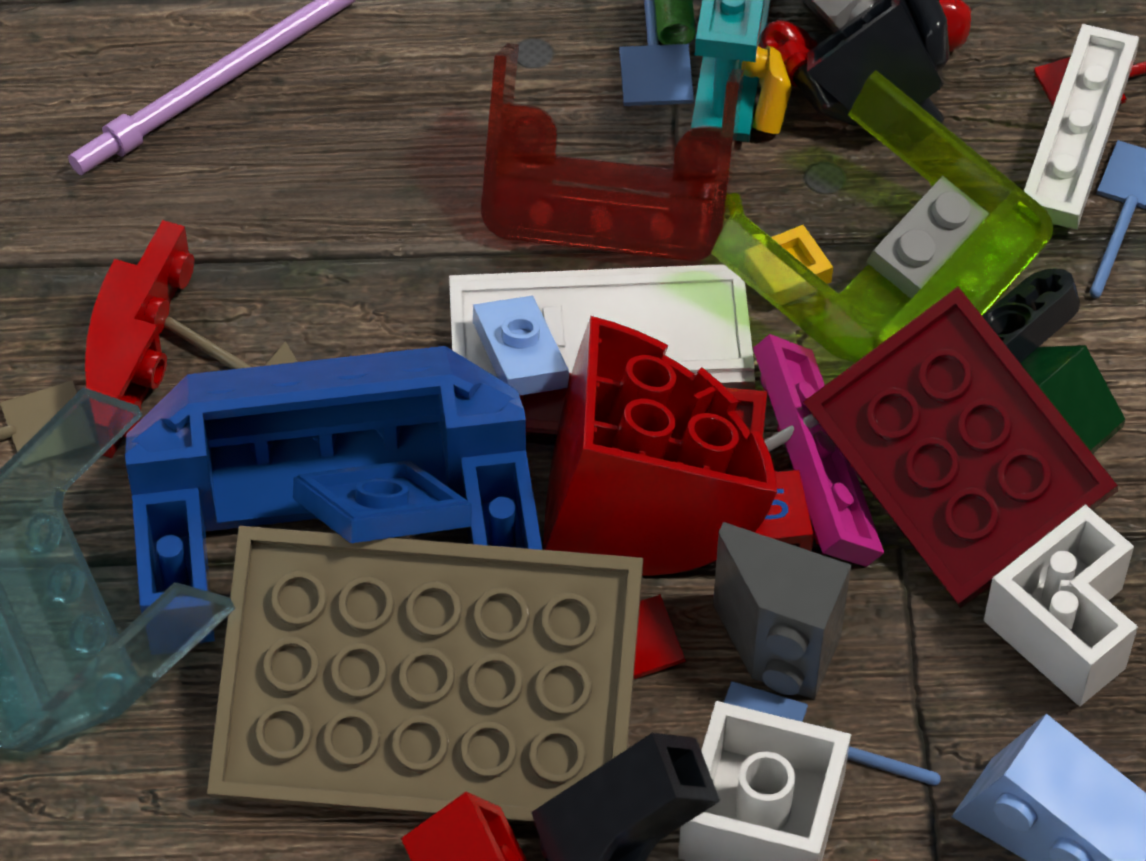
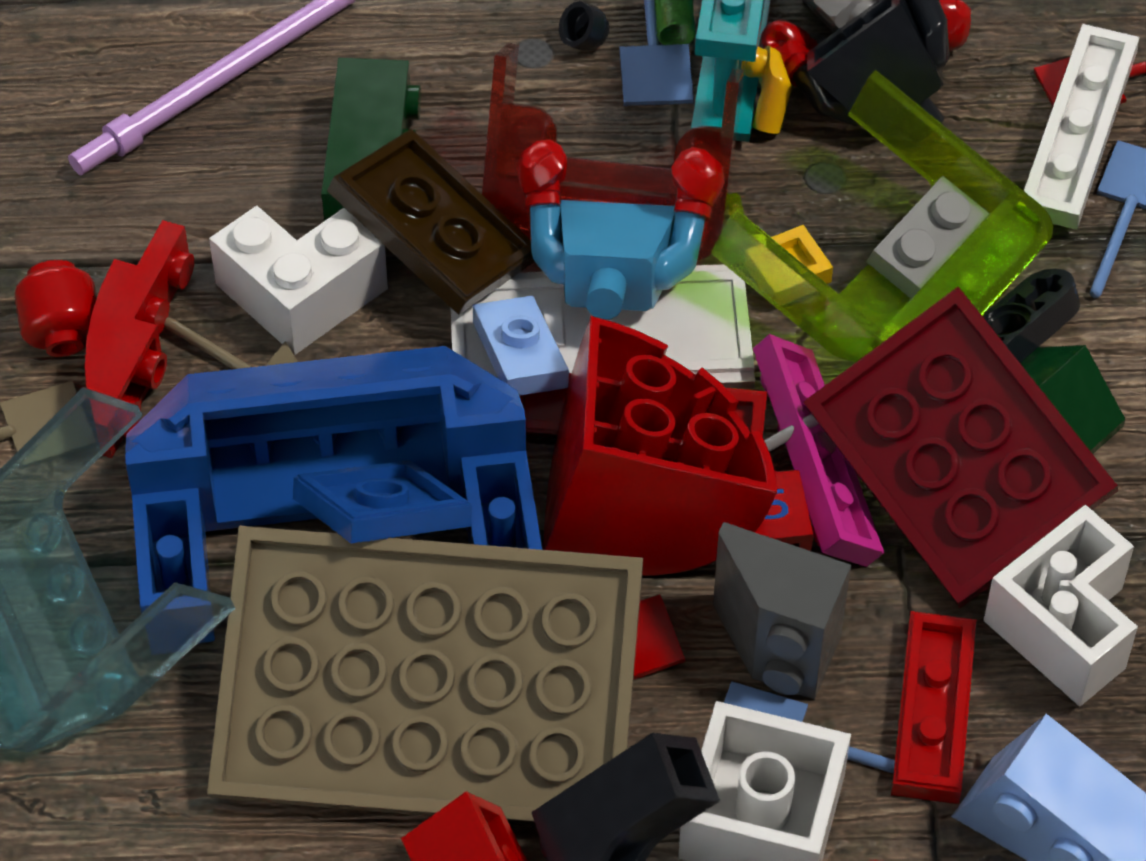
(55, 307): none -> red head
(299, 284): none -> white brick
(367, 112): none -> dark green brick
(433, 220): none -> dark brown tile
(583, 26): none -> black hinge
(616, 252): none -> dark azure torso
(934, 708): none -> red tile

